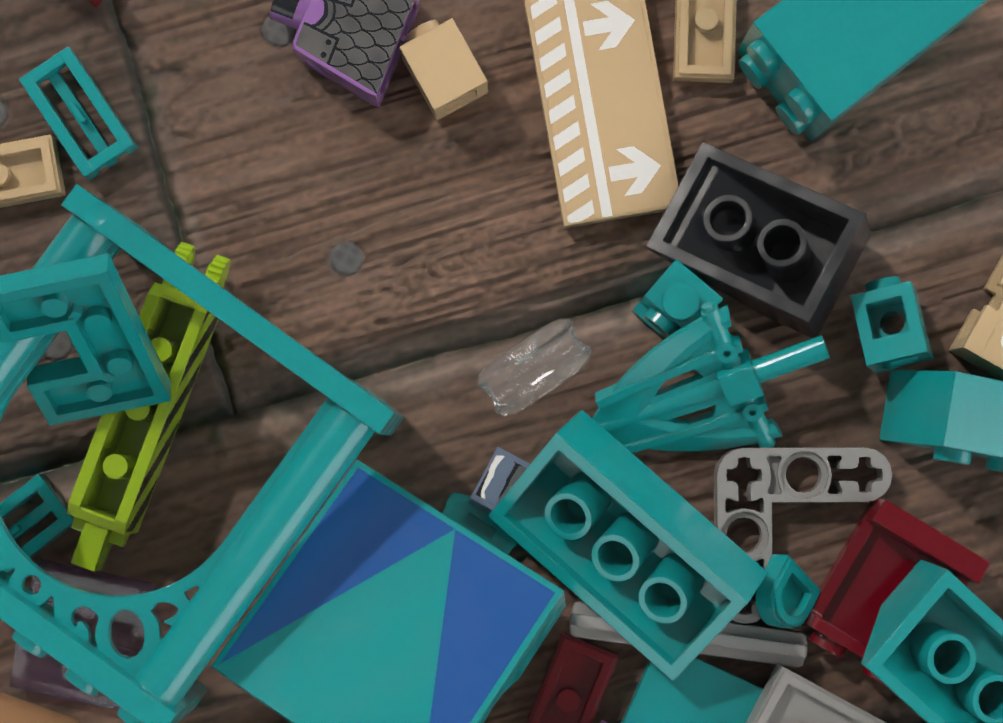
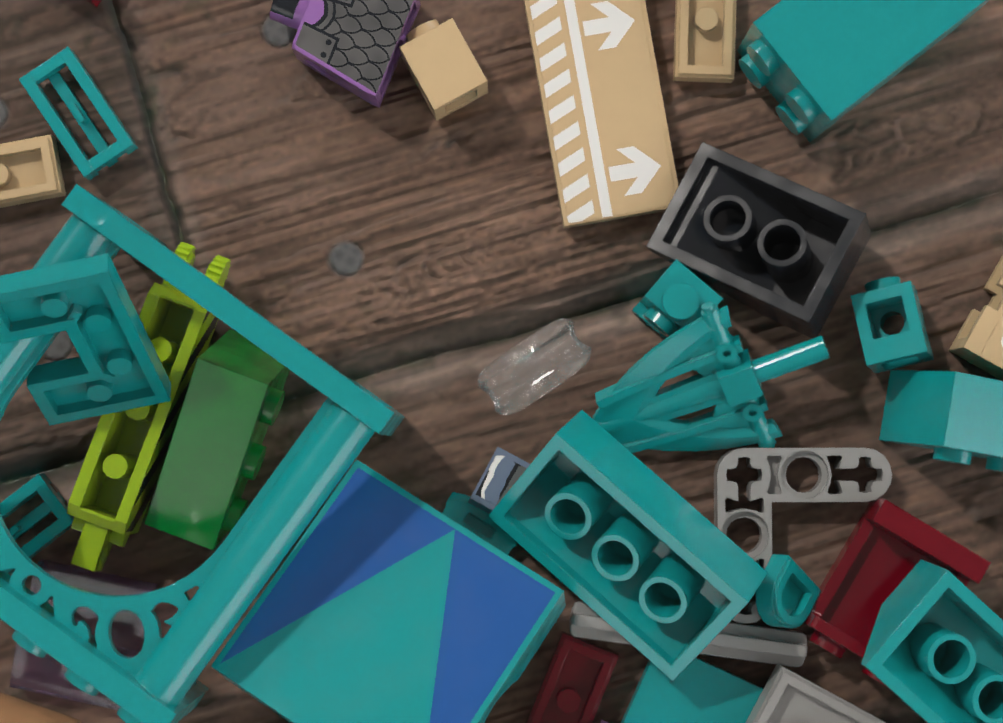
(218, 441): none -> green wedge

